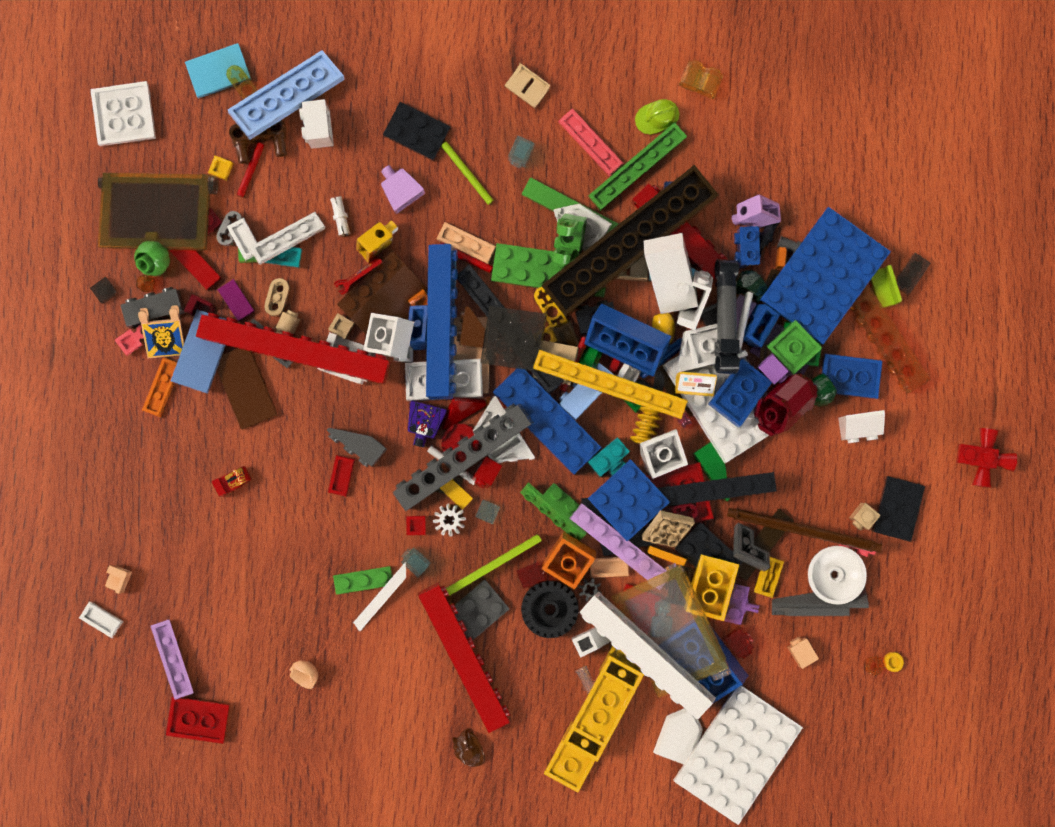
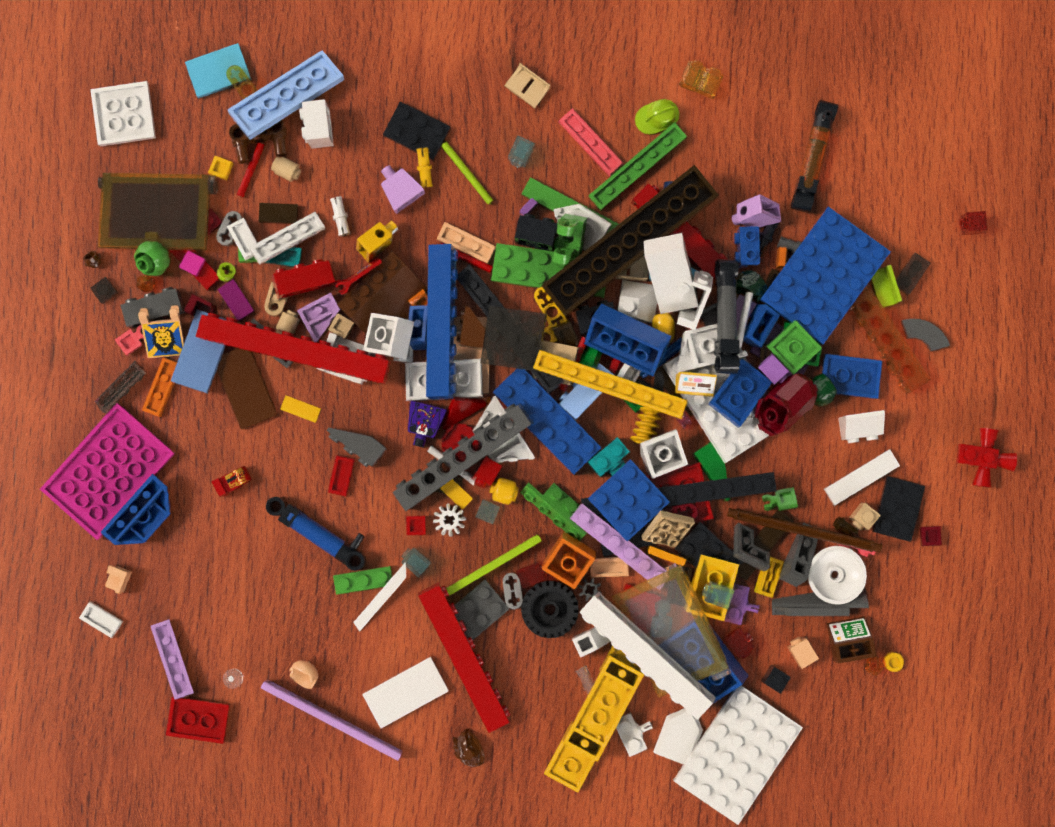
(92, 259): none -> reddish brown plate
(106, 470): none -> dark pink plate
(120, 387): none -> clear smoke plate
(140, 515): none -> blue wedge
(192, 263): none -> dark pink tile
(221, 273): none -> lime bush
(233, 678): none -> clear tile
(278, 213): none -> dark brown tile
(286, 168): none -> tan brick
(300, 409): none -> yellow sticker
(302, 278): none -> red brick
(317, 534): none -> piece
(319, 315): none -> lavender wing
(332, 719): none -> lavender tile
(405, 692): none -> white tile
(424, 167): none -> yellow pin
(504, 491): none -> yellow head
(517, 589): none -> light grey beam
(528, 207): none -> medium lavender tile
(535, 232): none -> black brick
(632, 734): none -> white plate
(637, 300): none -> white slope
(718, 594): none -> clear light blue brick
(775, 679): none -> black brick
(783, 499): none -> bright green plate
(799, 560): none -> dark grey slope
(814, 155): none -> piece
(843, 526): none -> dark brown pin
(850, 640): none -> reddish brown slope
(861, 477): none -> white tile
(926, 332): none -> dark grey tile
(930, 536): none -> dark red plate
(973, 223): none -> clear red brick

